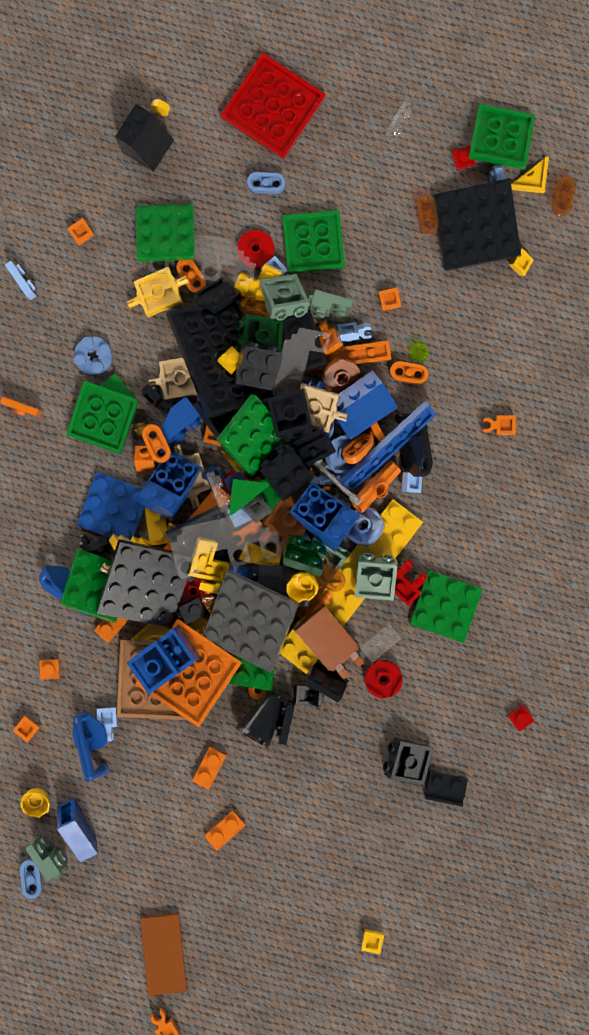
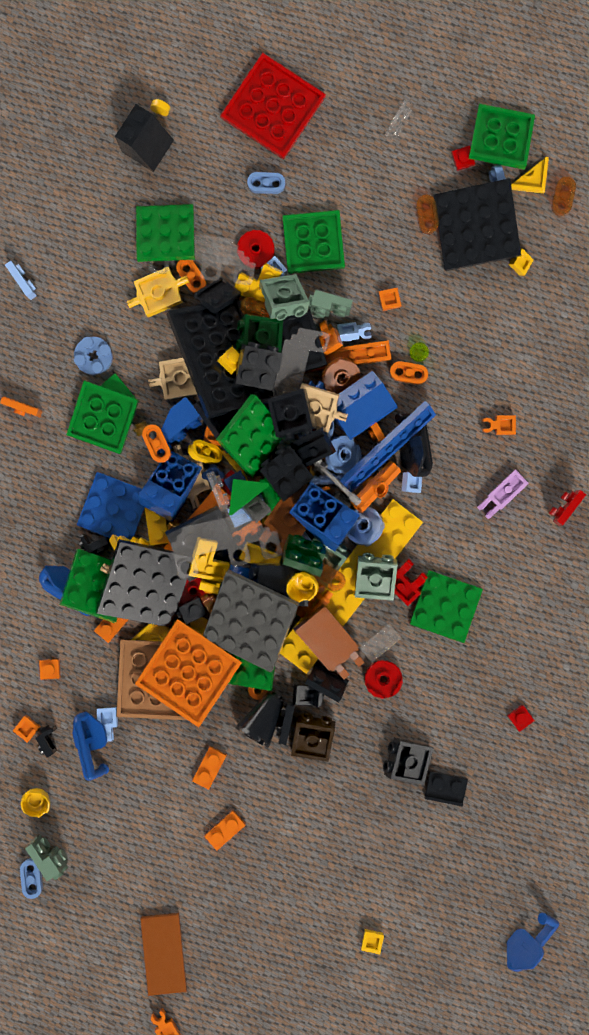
(45, 744): none -> black bracket
(76, 830): slope -> none
(80, 231): orange plate -> none
(143, 461): orange brick -> none
(152, 394): black plate -> none
(163, 660): blue slope -> none
(205, 452): none -> yellow plate
(313, 737): none -> dark brown plate
(358, 448): orange plate -> none
(504, 492): none -> lavender hinge
(524, 950): none -> blue piece
(563, 513): none -> red plate

